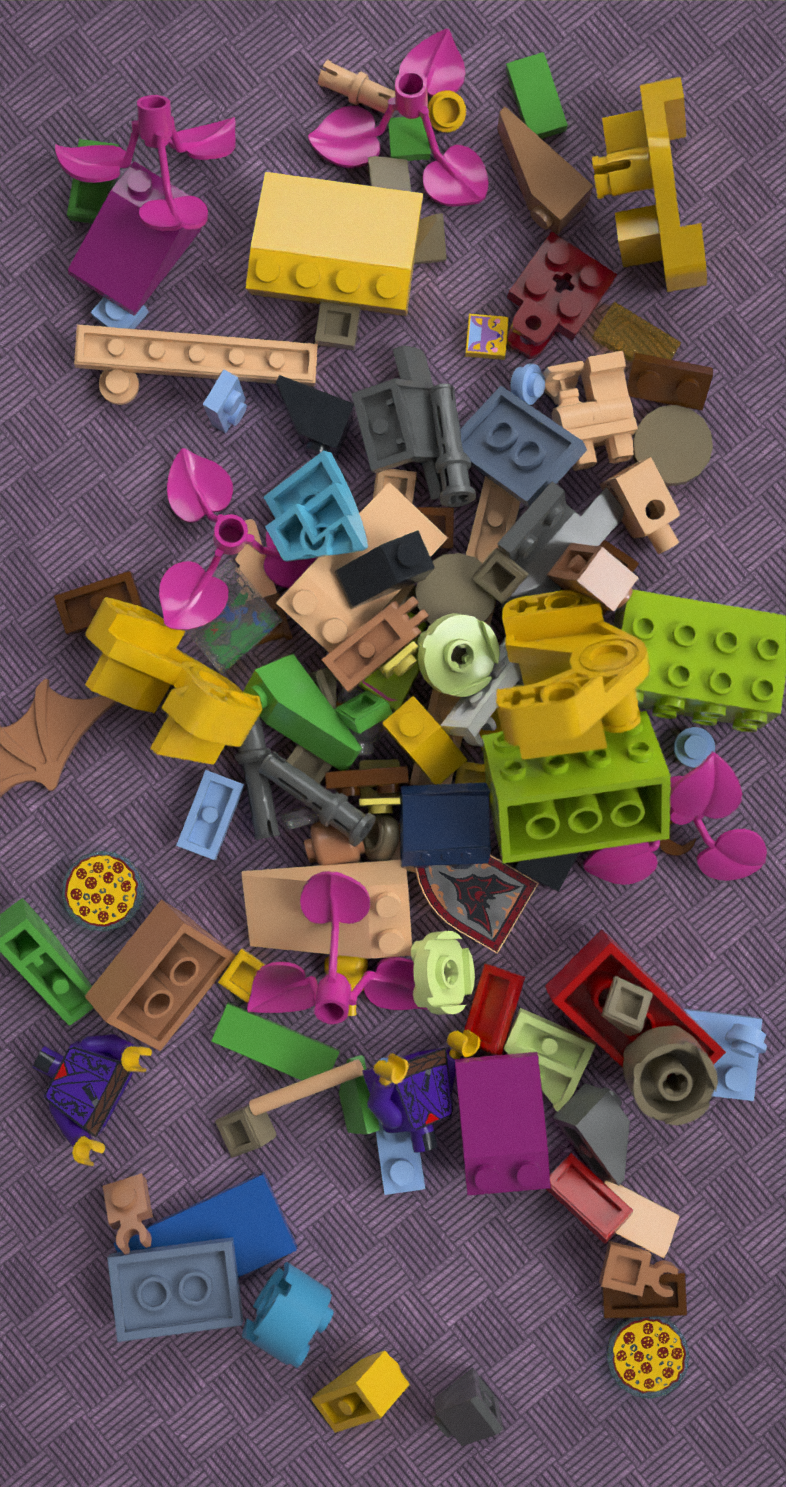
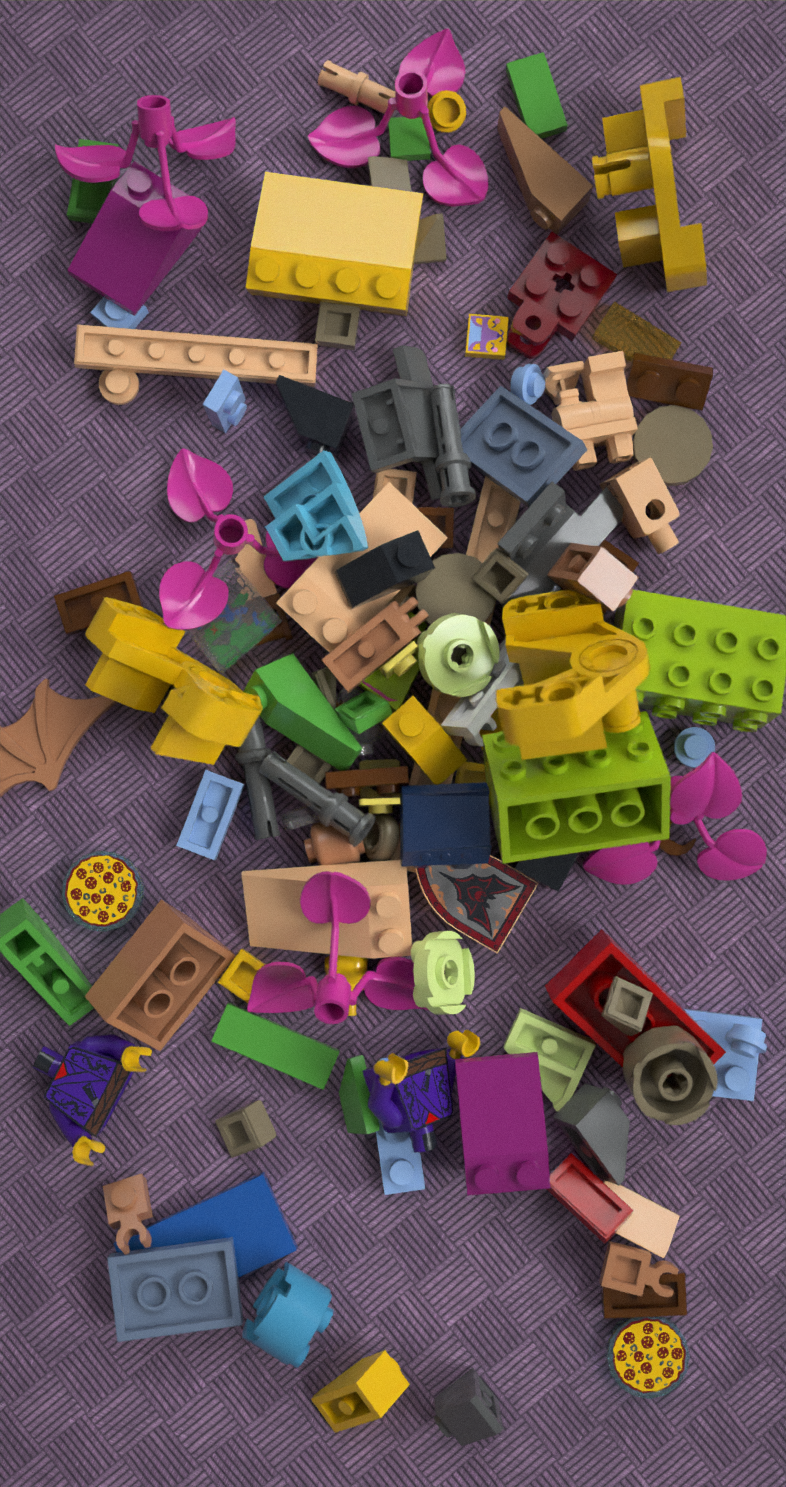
(306, 1087): light nougat bar -> none
(494, 1007): red tile -> none

